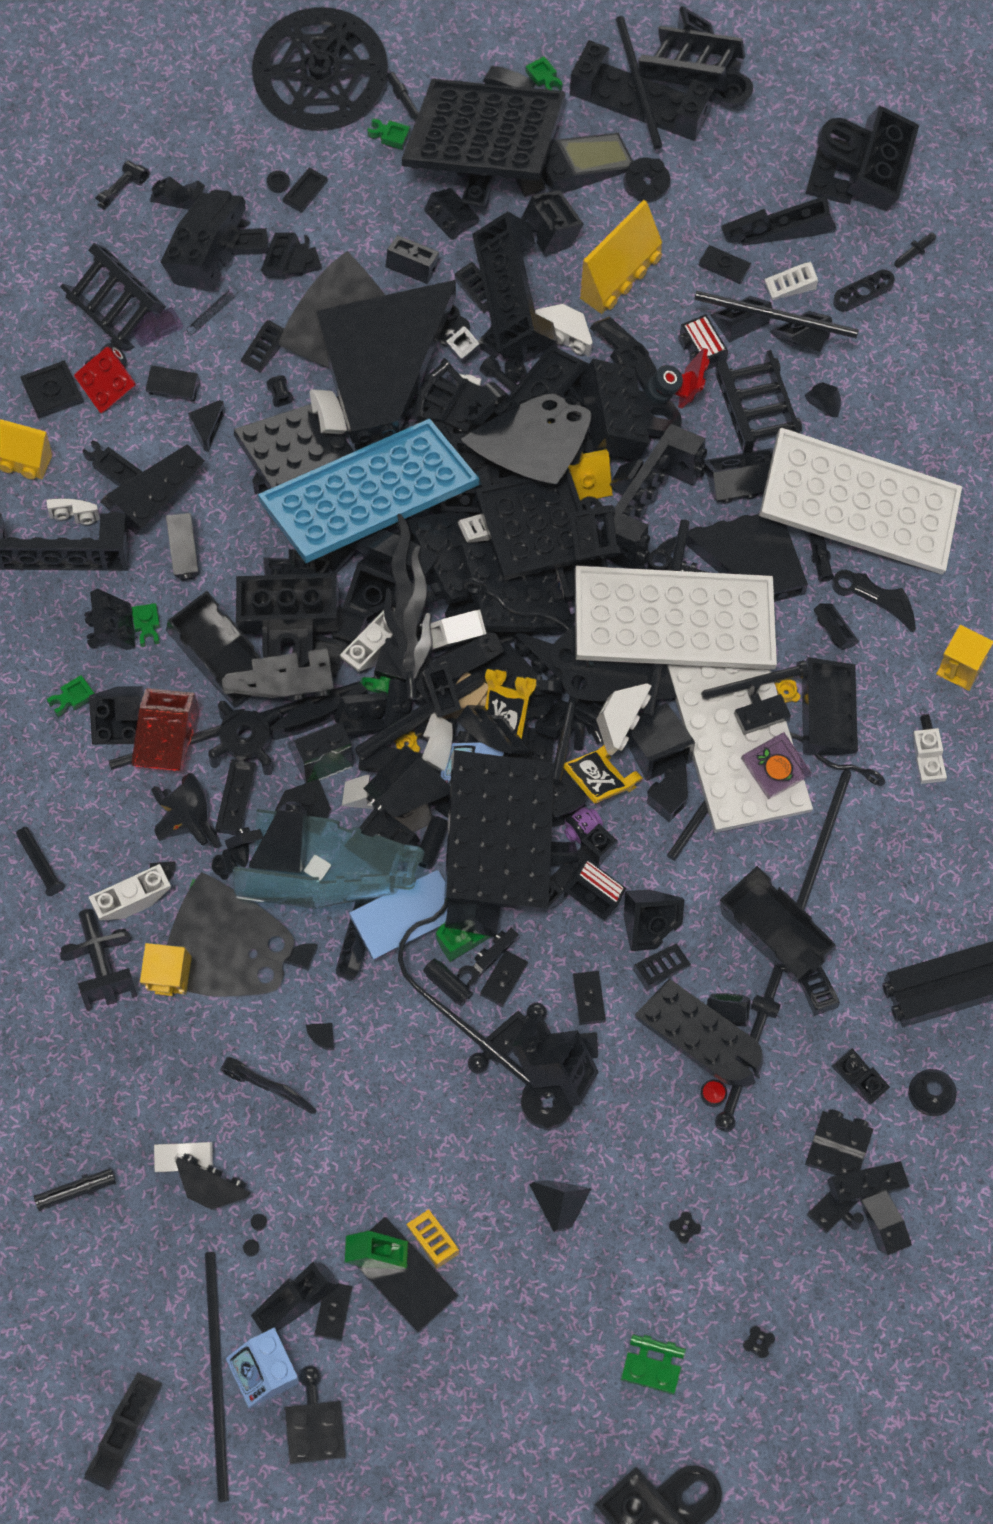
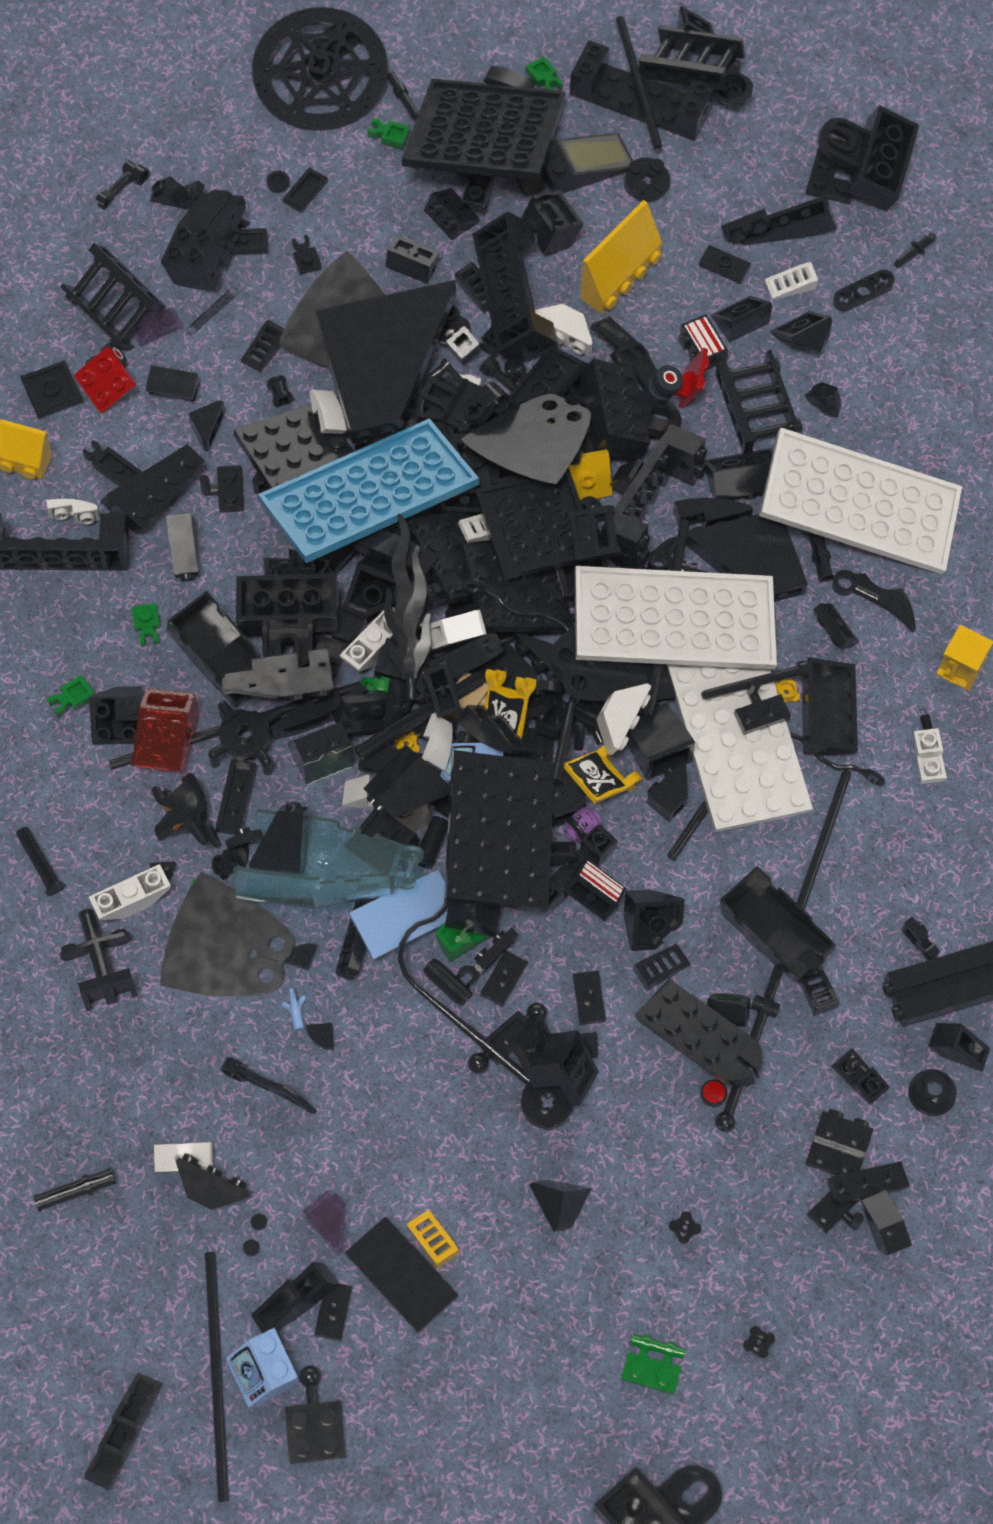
(110, 620): black plate -> none
(165, 969): yellow piece -> none
(228, 488): none -> black plate
(284, 255): black slope -> none
(295, 1010): none -> light blue bar
(310, 796): black plate -> none
(317, 867): white sticker -> none
(328, 1220): none -> clear purple slope
(375, 1251): green slope -> none
(709, 510): none -> black slope
(776, 314): black piece -> none
(776, 765): clear purple tile -> none
(918, 936): none -> black plate
(959, 1045): none -> black slope

